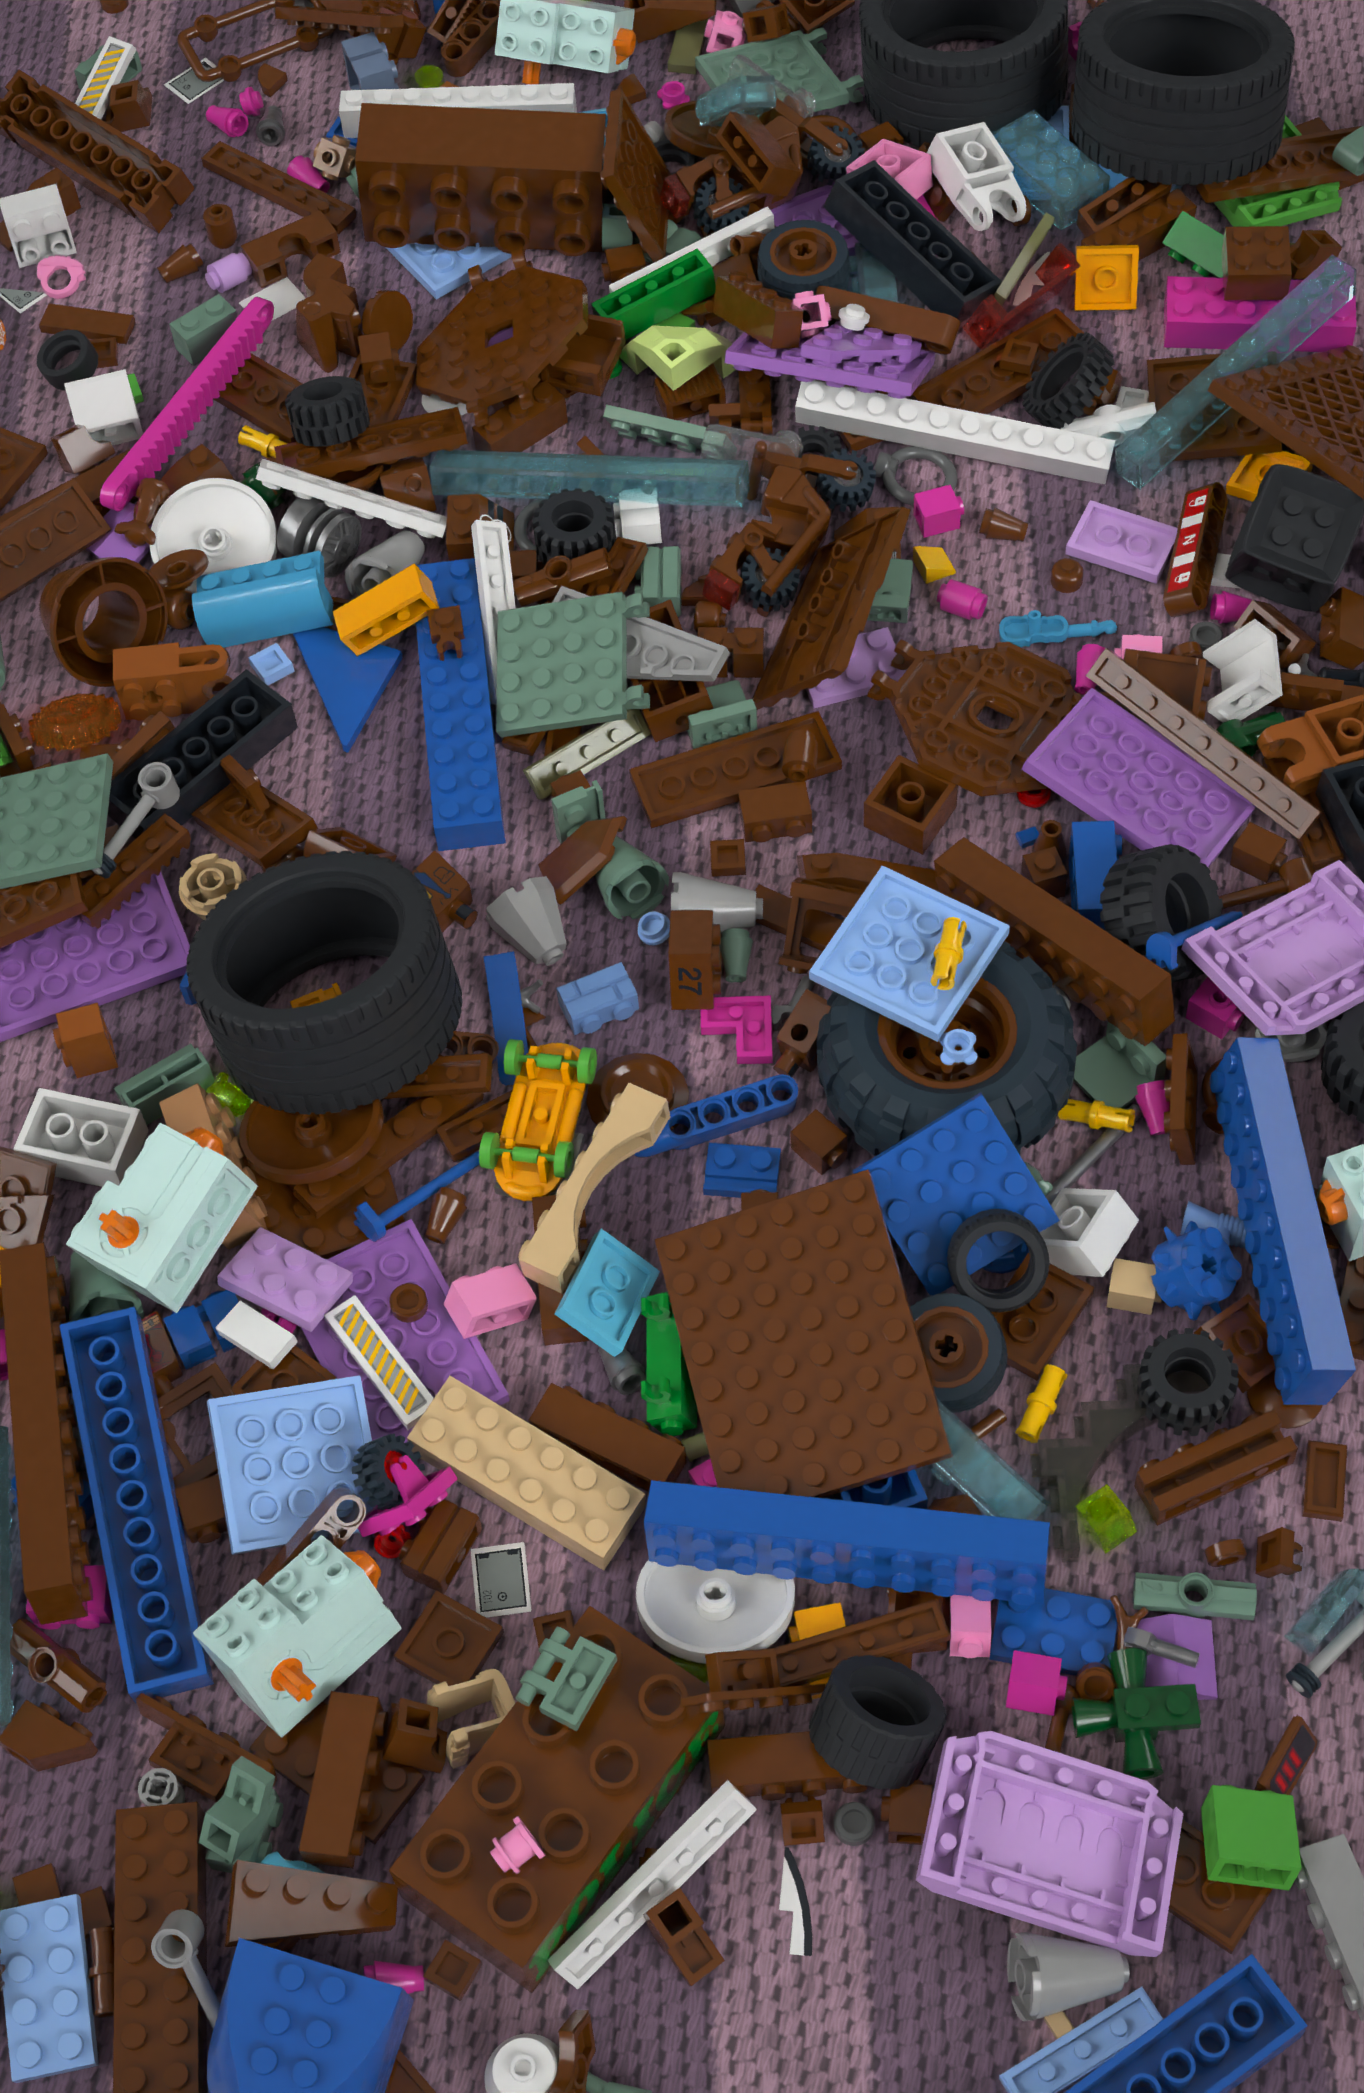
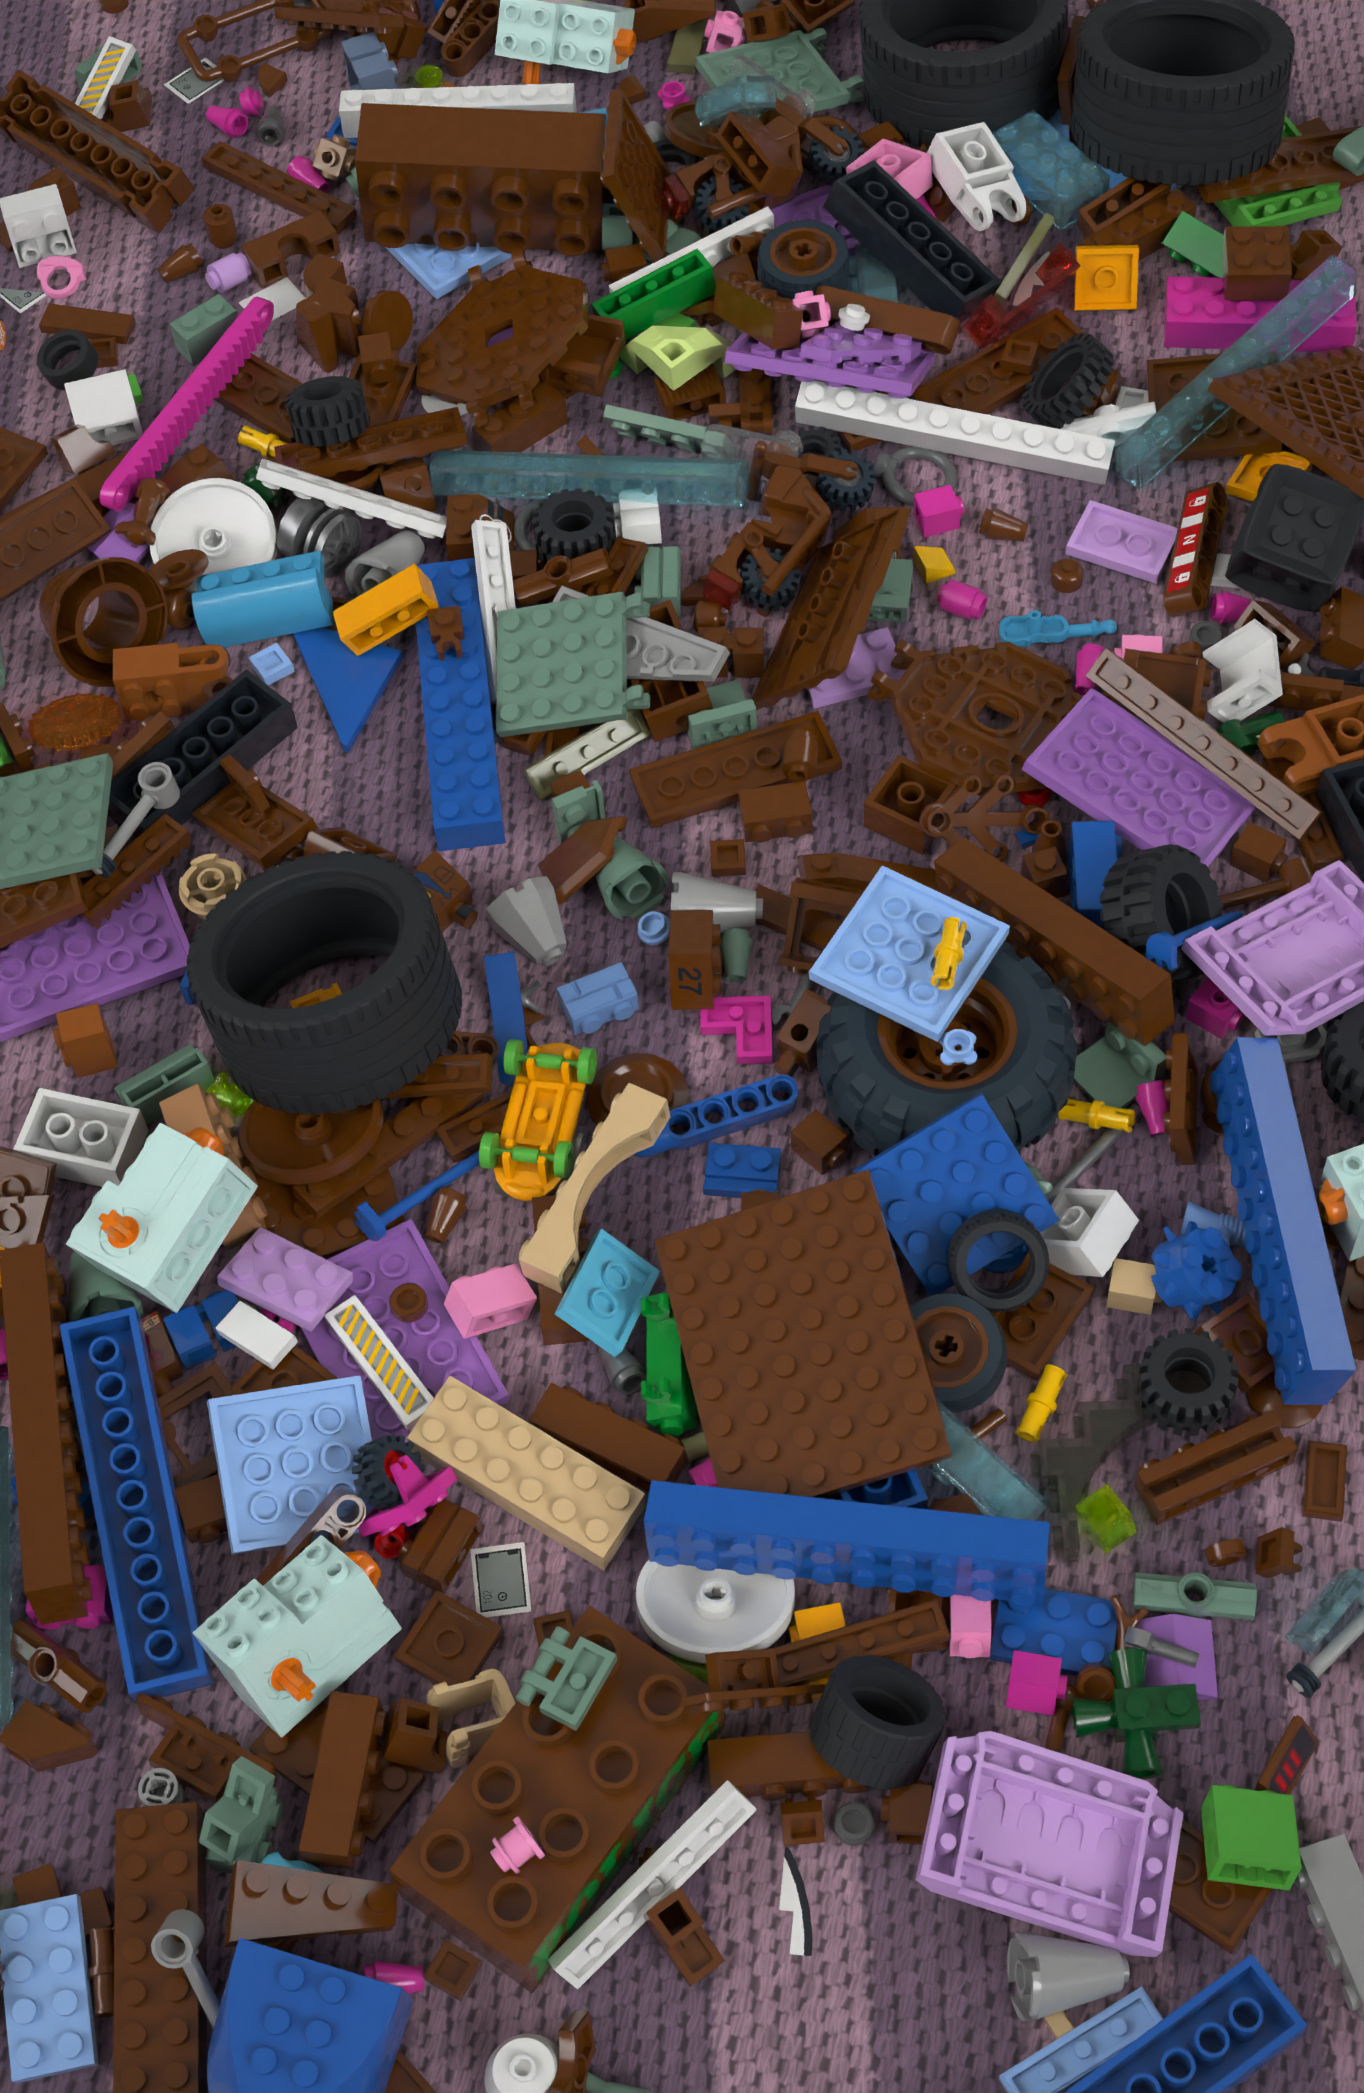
(977, 816): none -> reddish brown plant
(1066, 76): none -> reddish brown tile

